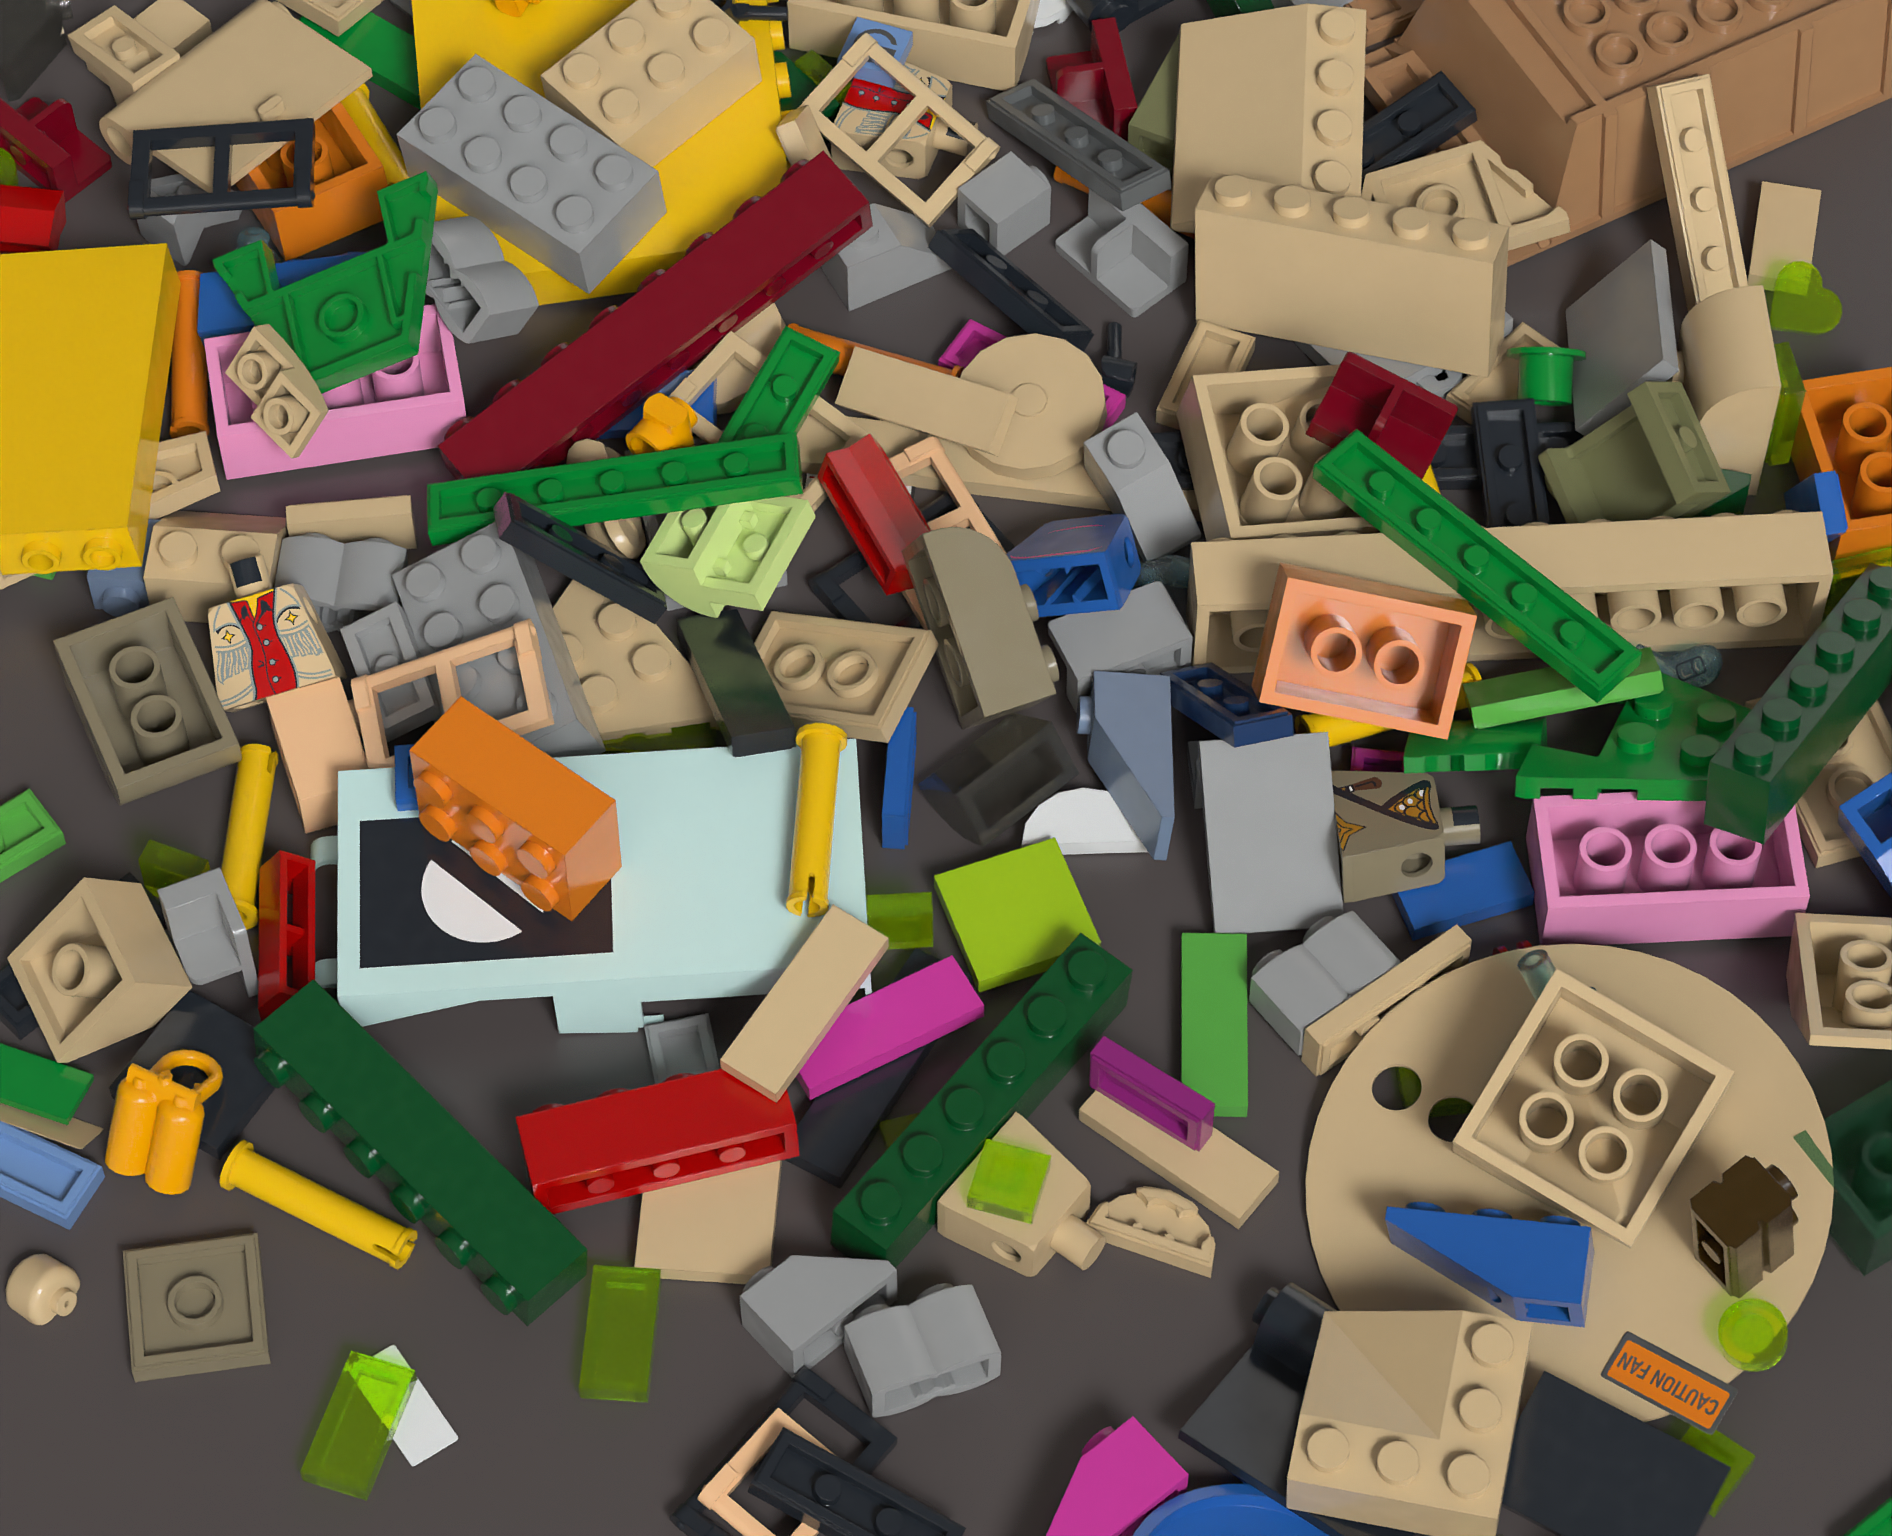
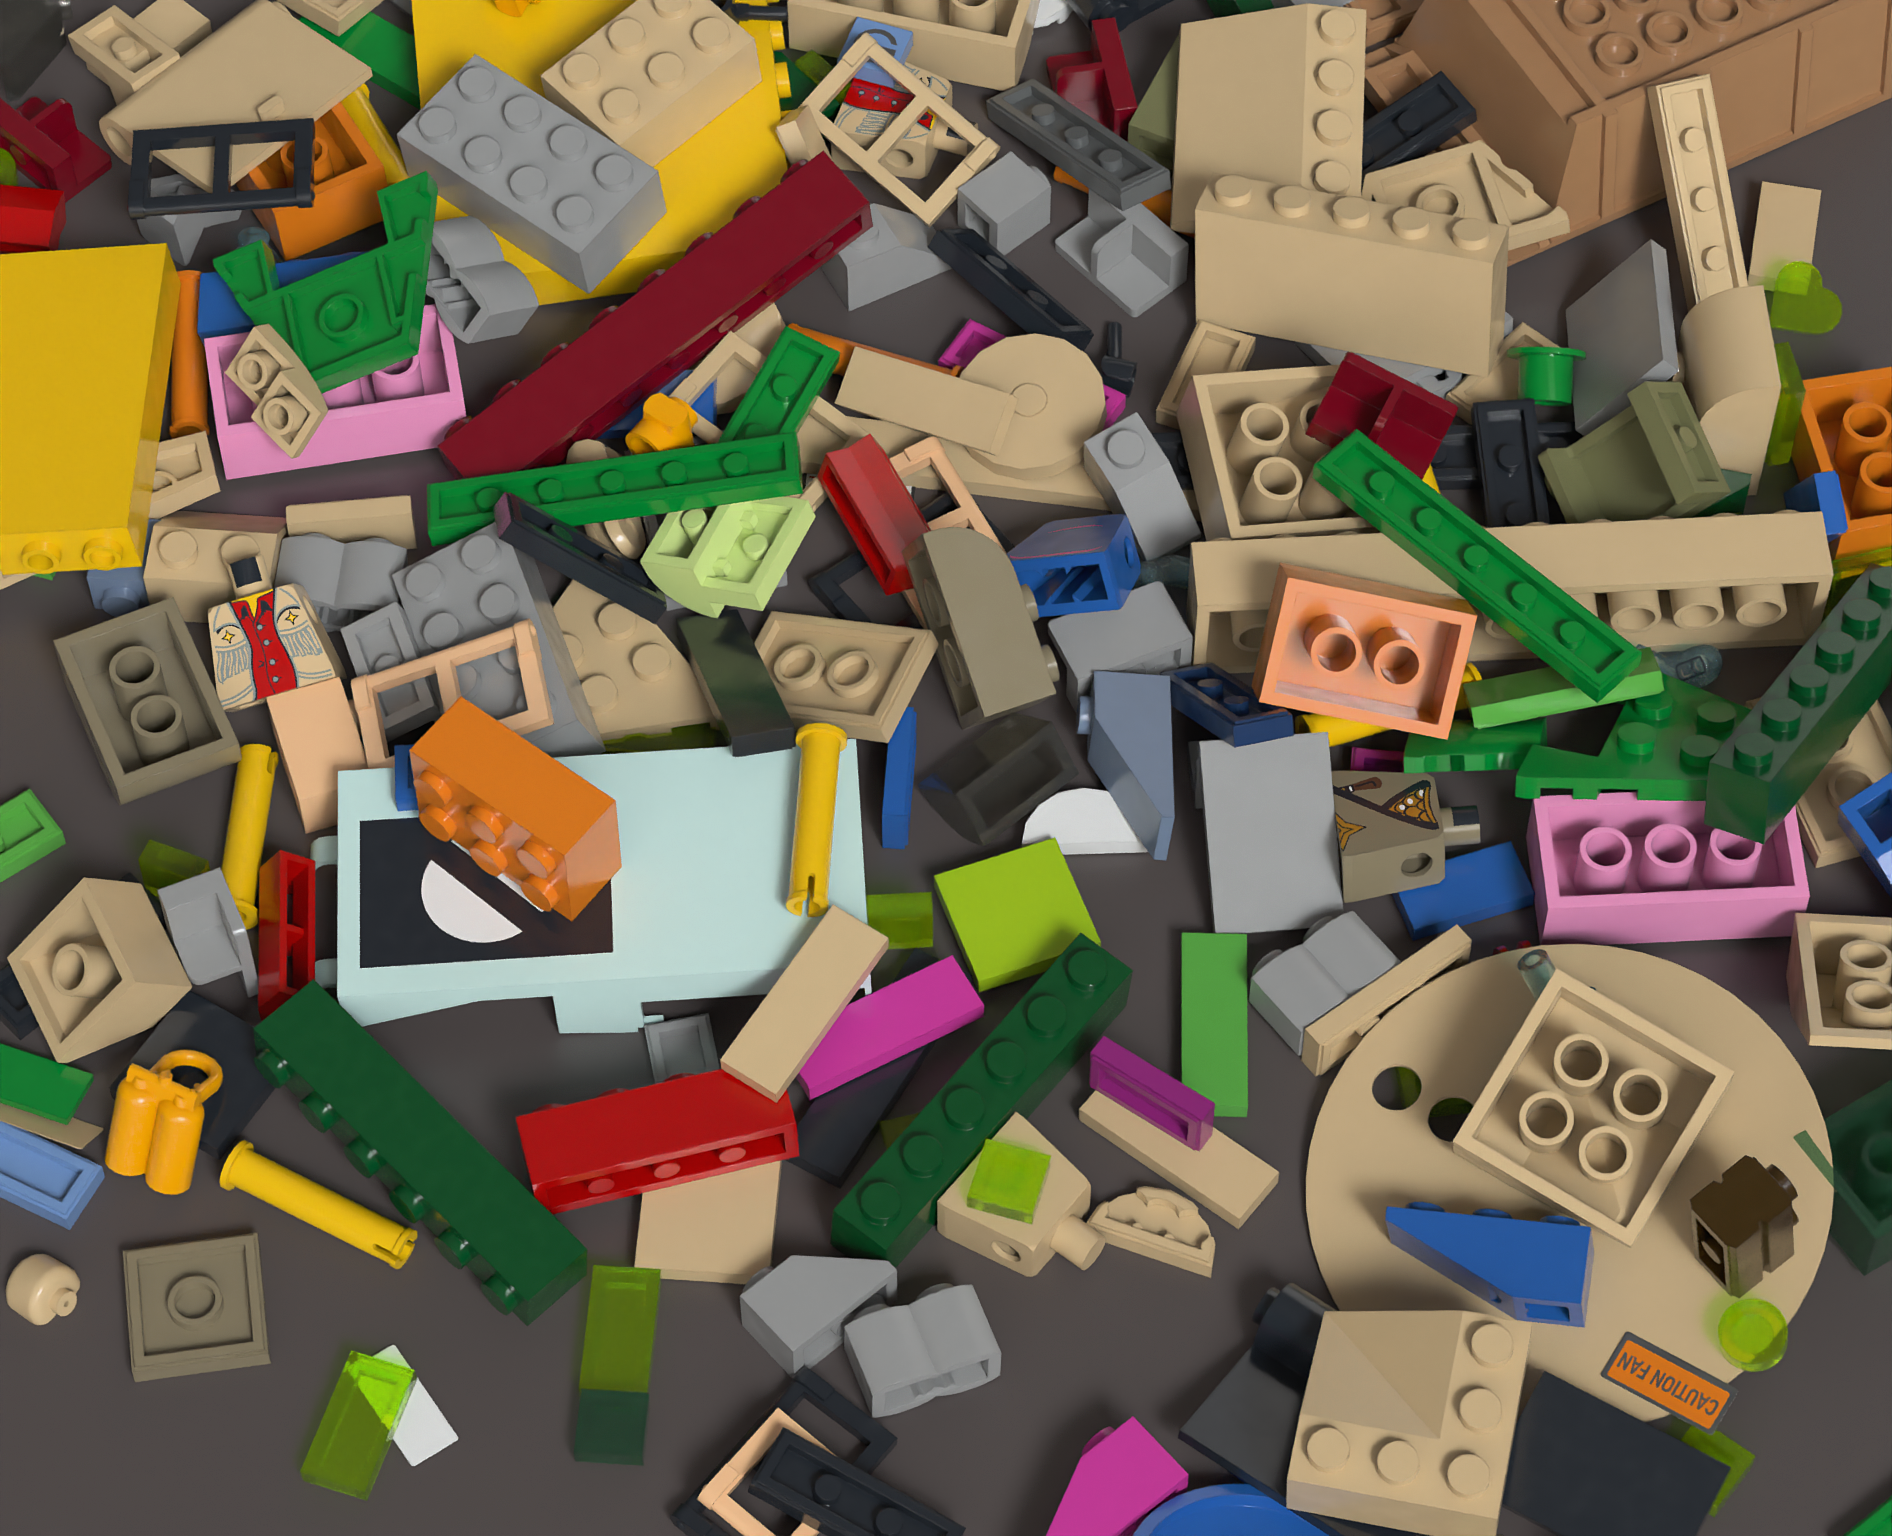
(612, 1427): none -> clear green tile

